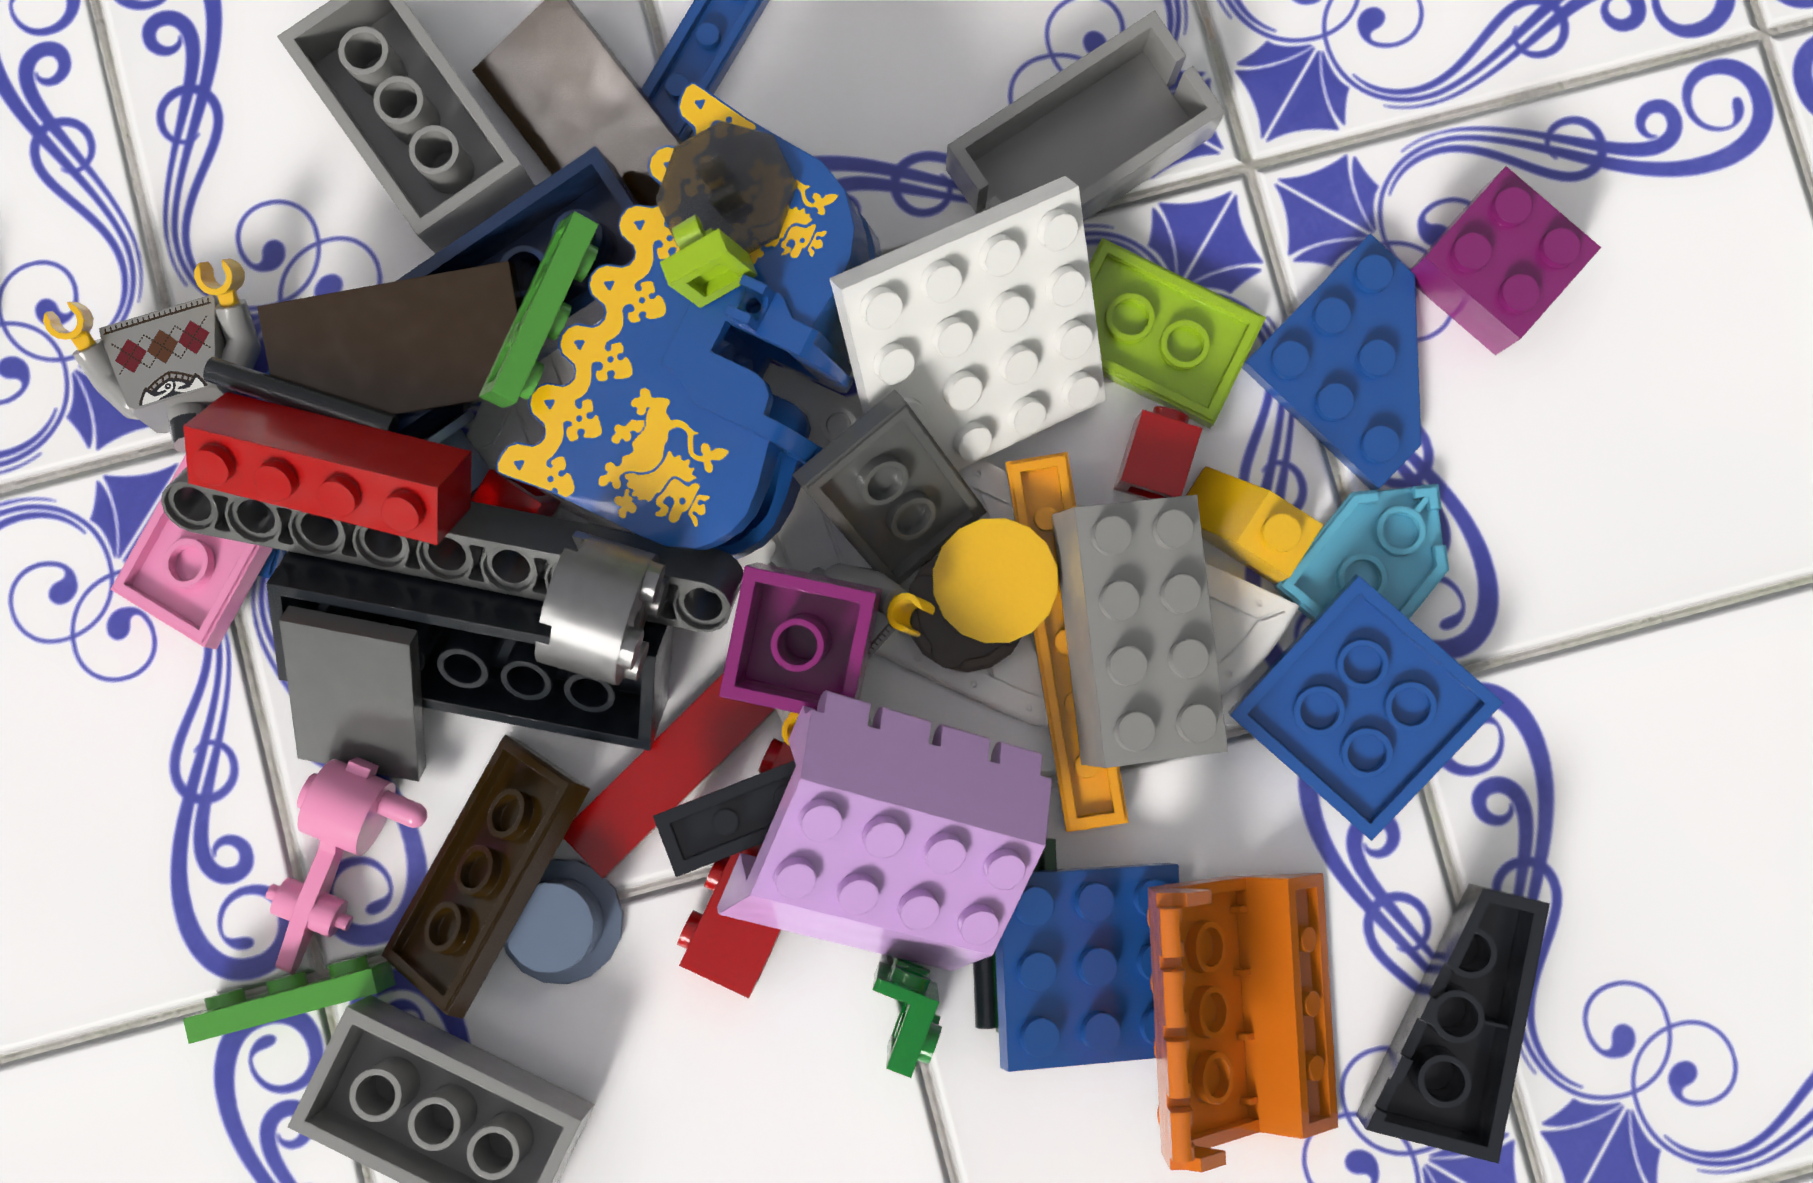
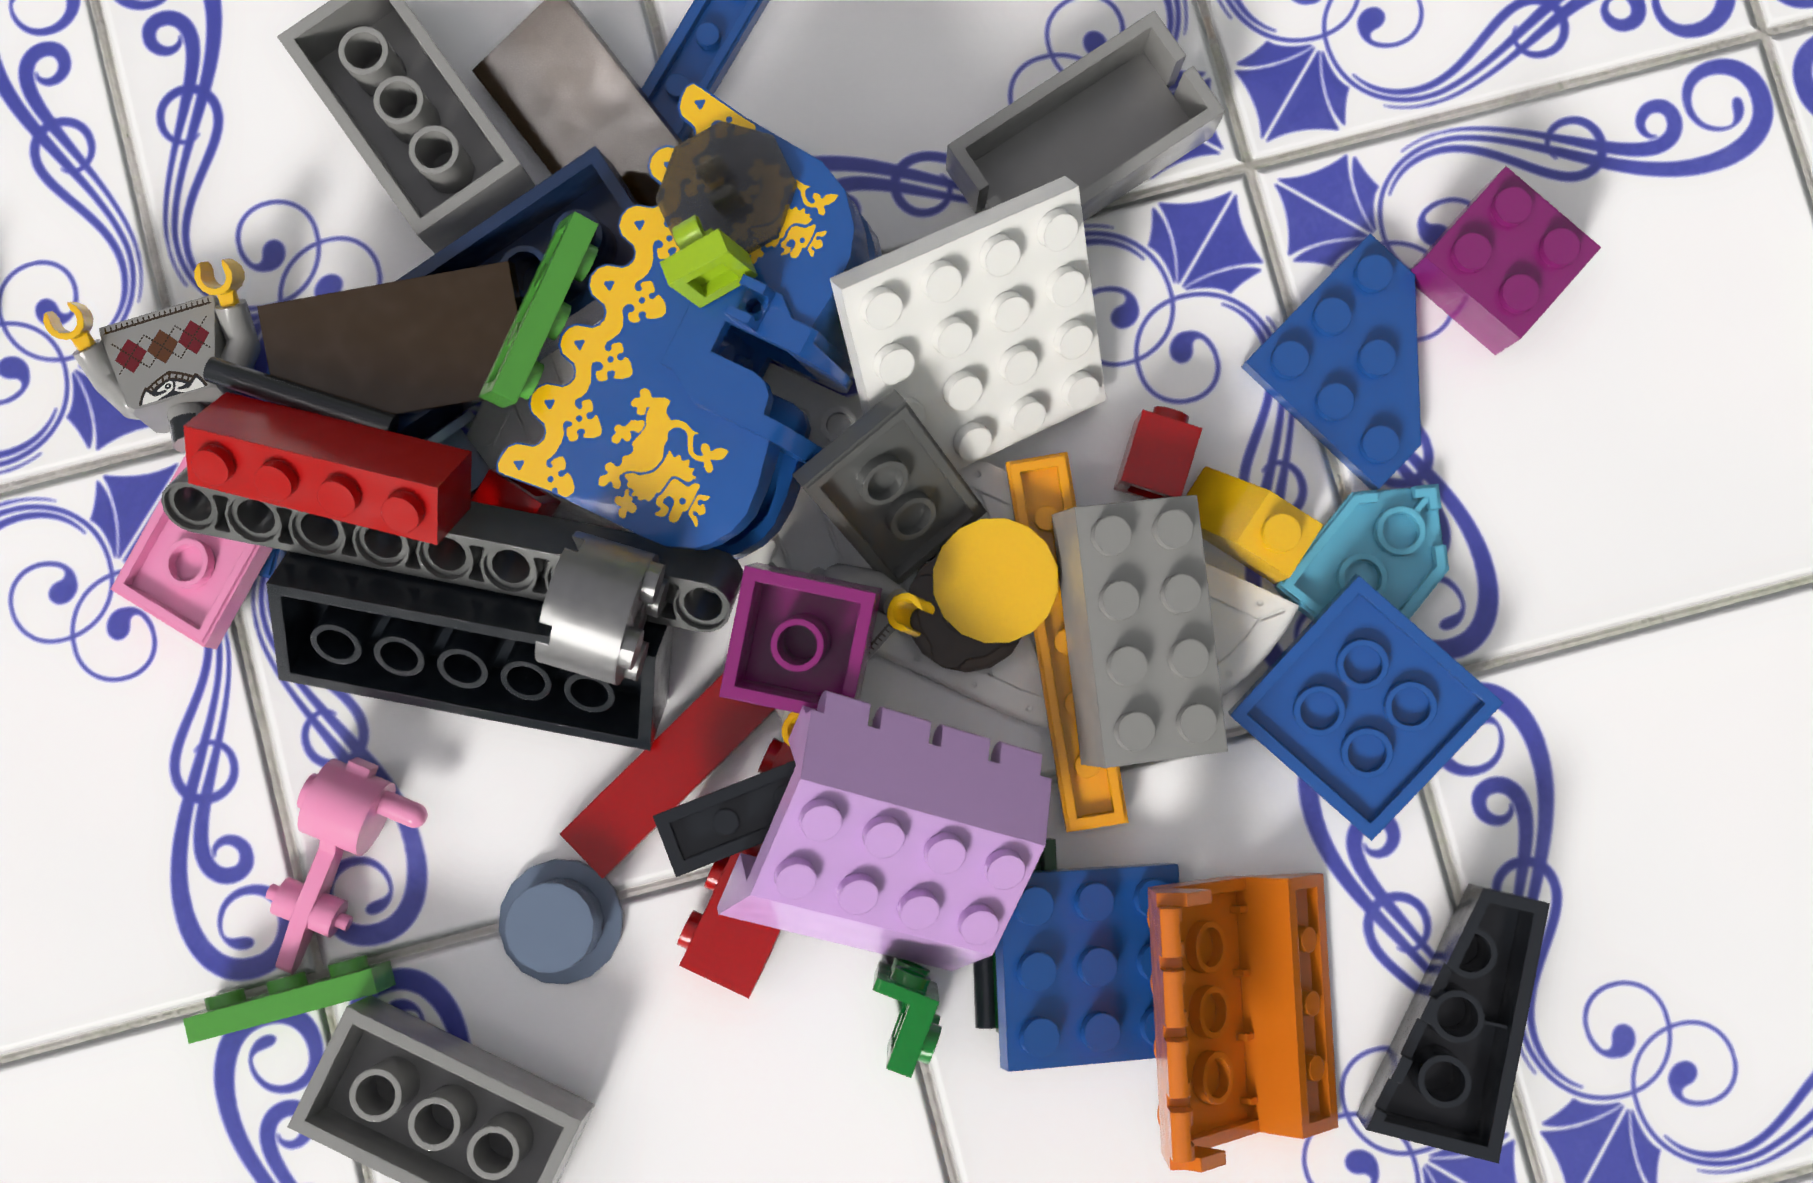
(354, 691): tile -> none
(484, 875): dark brown tile -> none
(1168, 333): lime tile -> none

